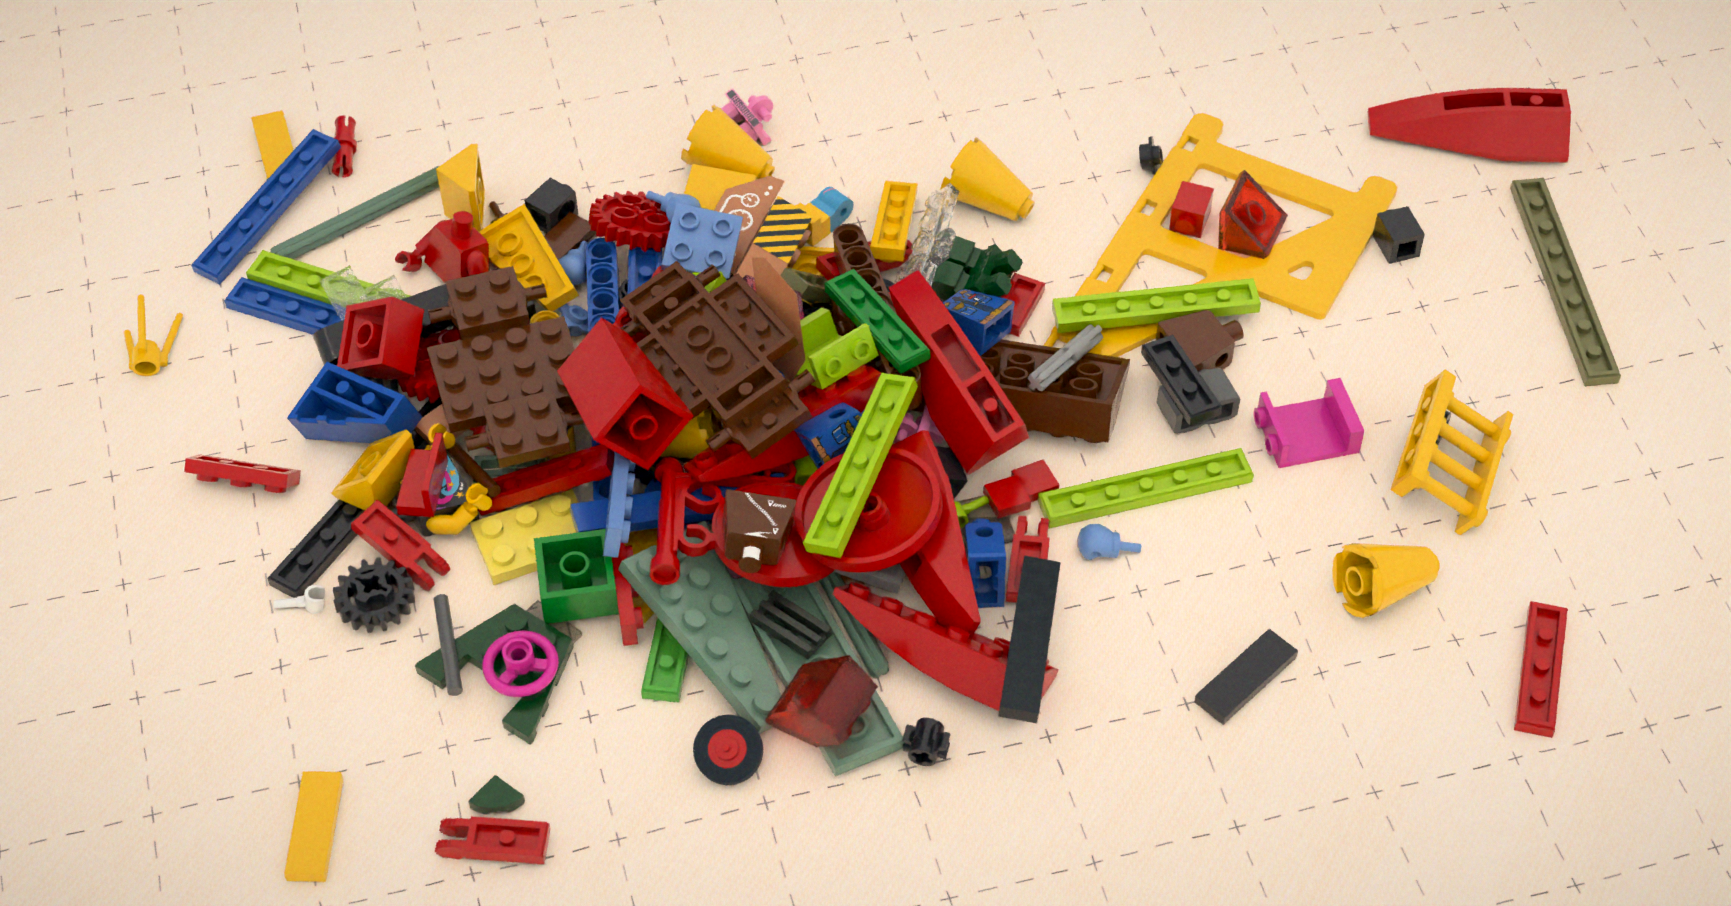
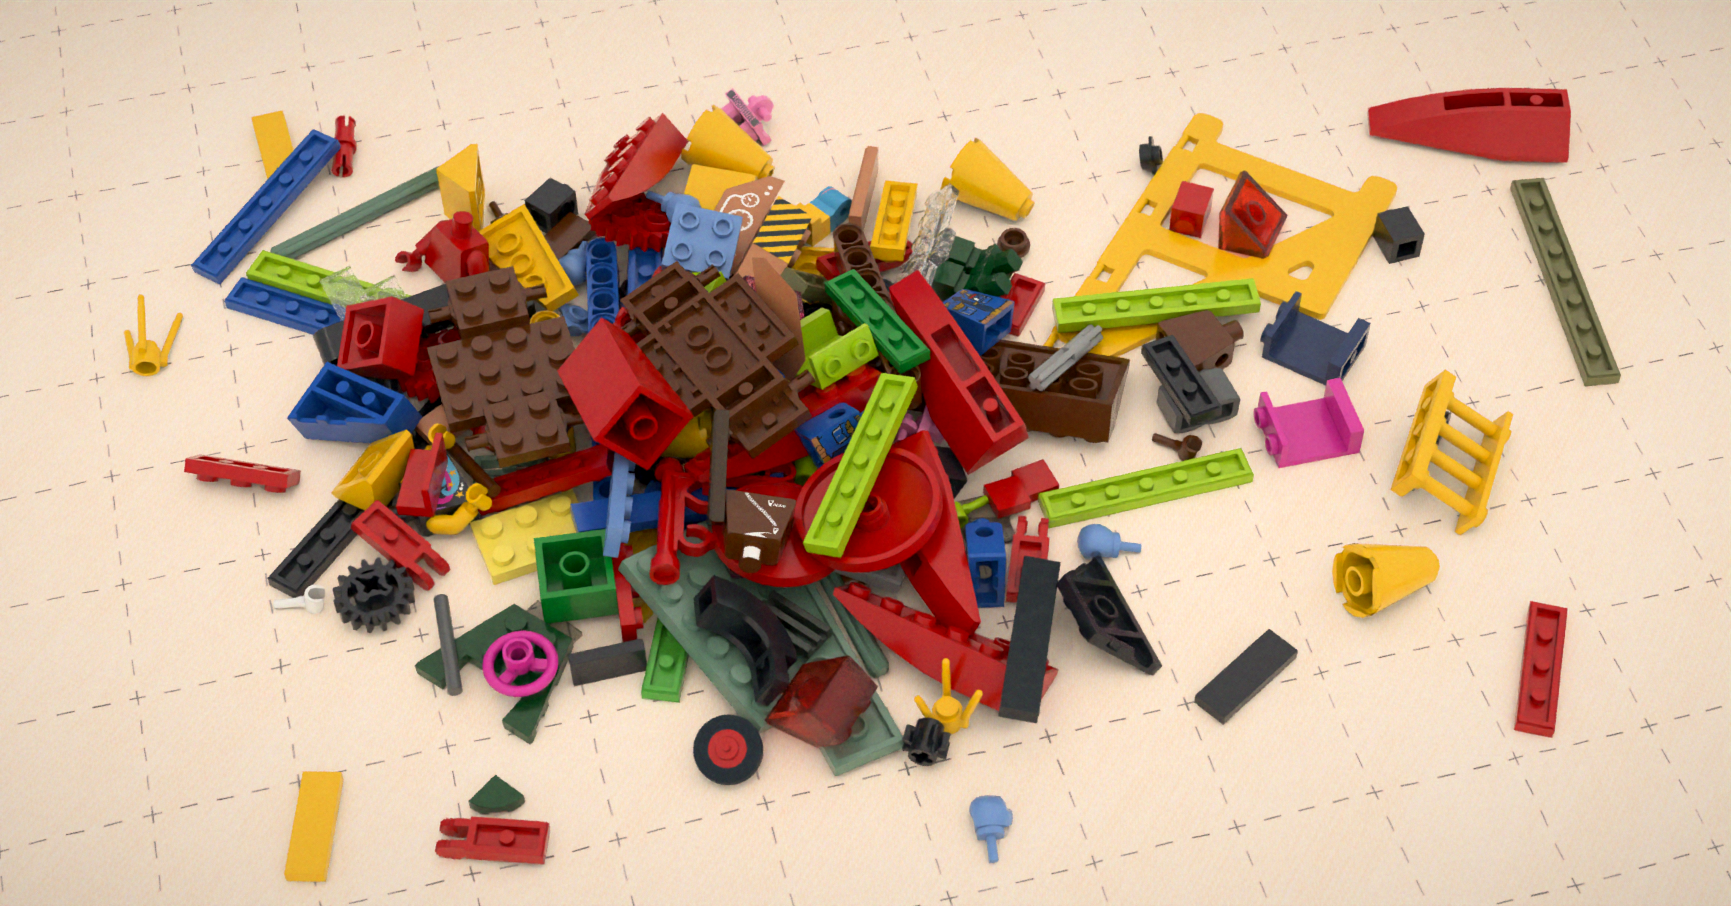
(607, 662): none -> black tile
(636, 165): none -> red wedge
(718, 467): none -> dark brown tile
(752, 629): none -> black arch
(864, 187): none -> nougat tile
(948, 709): none -> yellow plant
(989, 820): none -> medium blue piece
(1014, 239): none -> reddish brown plate
(1105, 615): none -> black wing
(1186, 449): none -> reddish brown hand
(1312, 345): none -> dark blue panel

